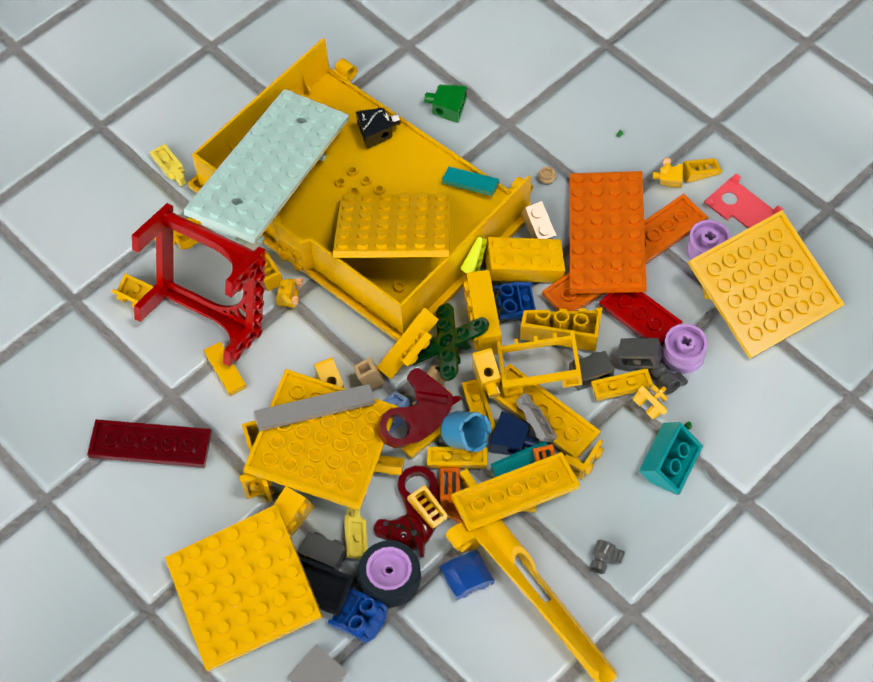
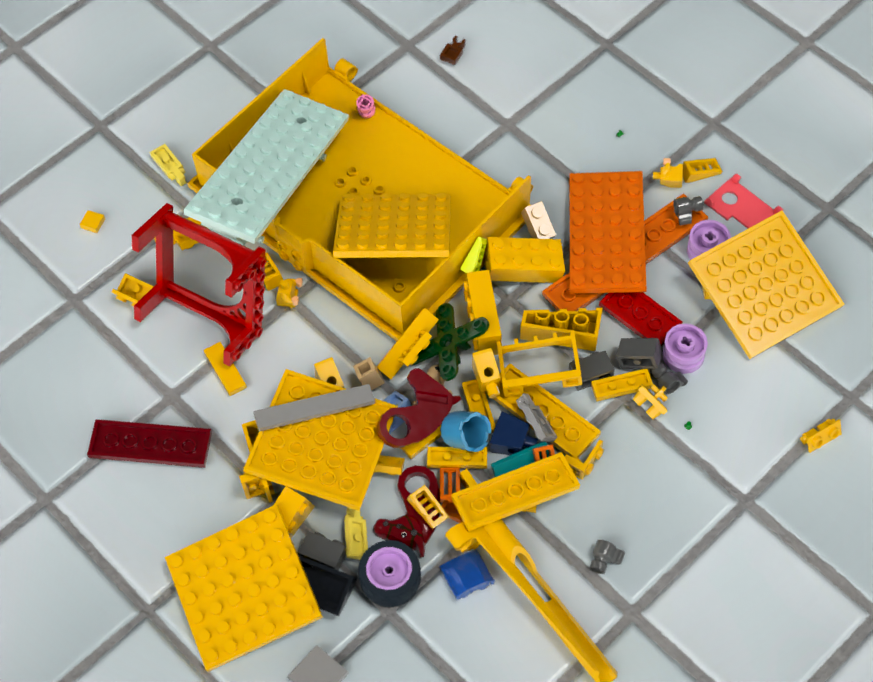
(92, 221): none -> yellow tile
(360, 617): blue slope -> none
(365, 106): none -> bright pink wheel
(376, 125): black torso -> none
(447, 101): green torso -> none
(453, 51): none -> reddish brown plate
(470, 181): teal tile -> none
(513, 299): blue slope -> none
(547, 175): tan plate -> none
(671, 457): teal slope -> none
(684, 206): none -> dark grey piece
(827, 431): none -> yellow hinge

